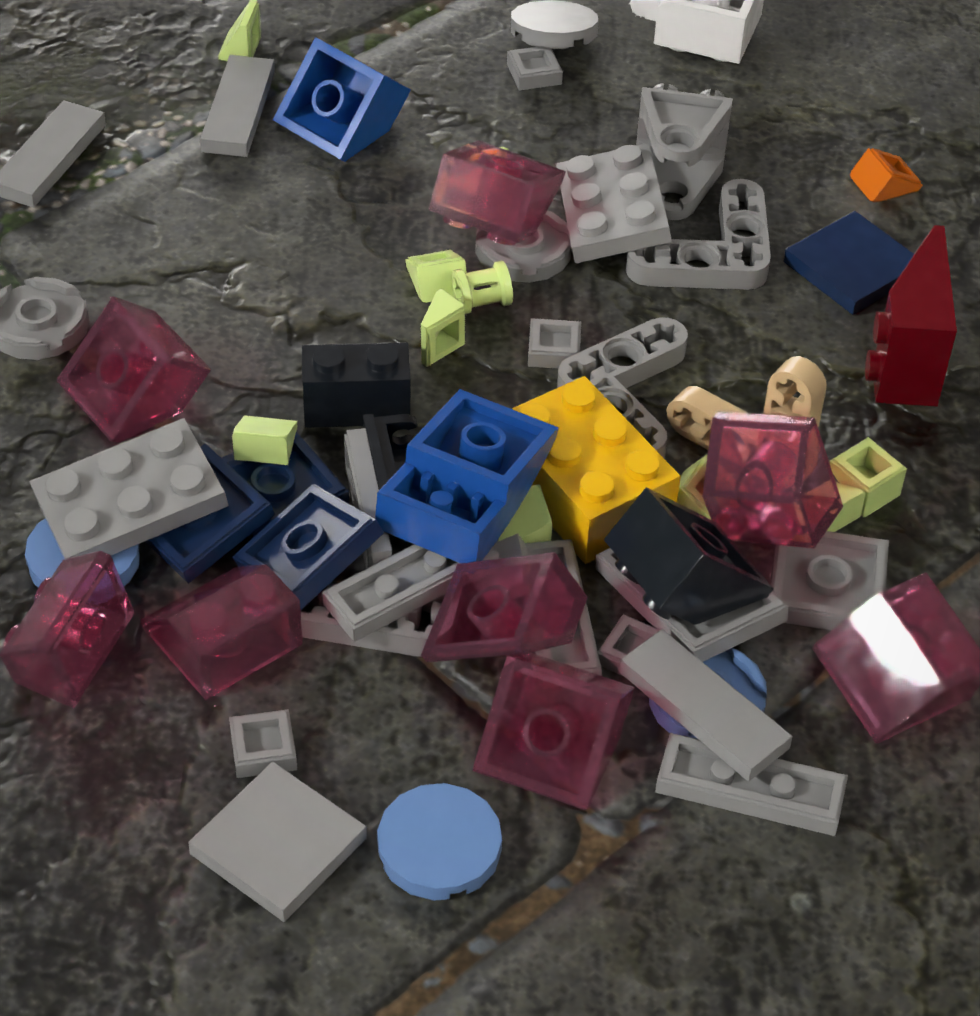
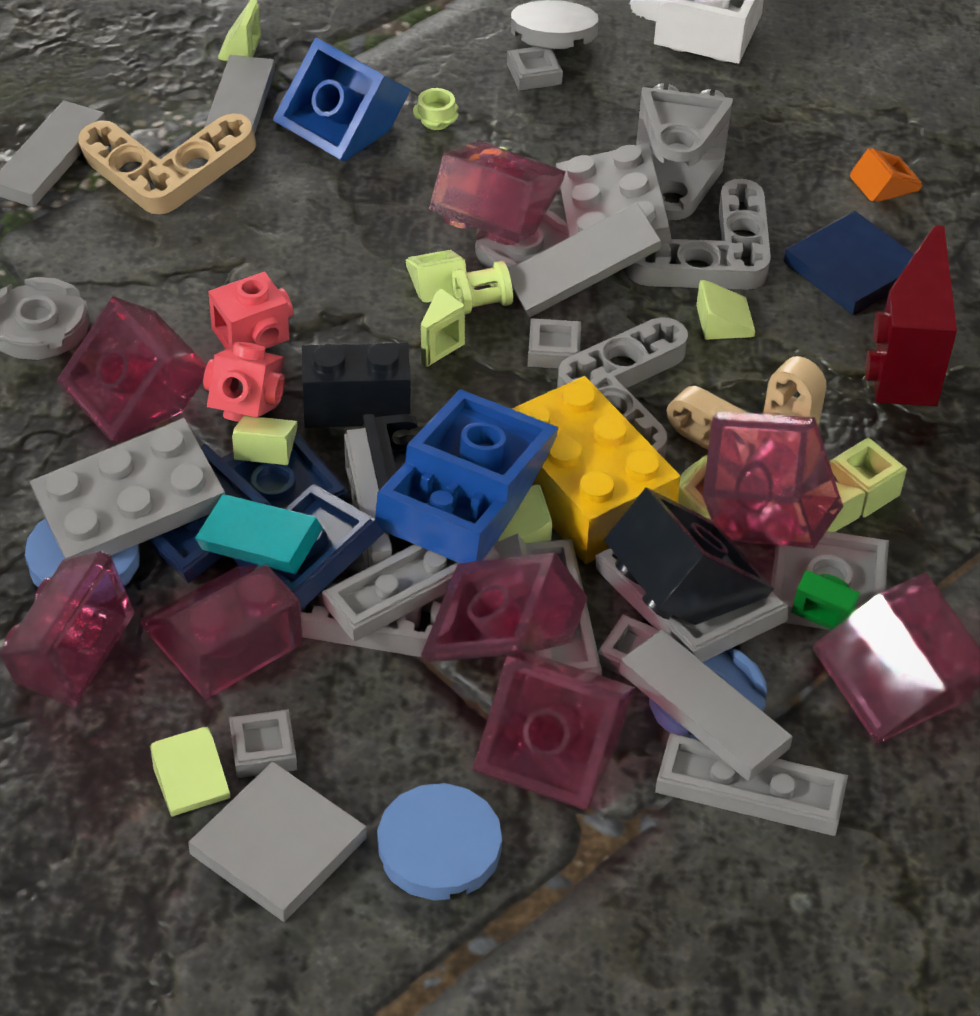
(189, 771): none -> yellowish green slope
(221, 143): none -> tan beam
(250, 312): none -> coral brick
(258, 373): none -> coral brick
(259, 533): none -> teal tile
(436, 108): none -> yellowish green plate
(583, 259): none -> light grey tile
(723, 313): none -> yellowish green slope
(824, 599): none -> green plate

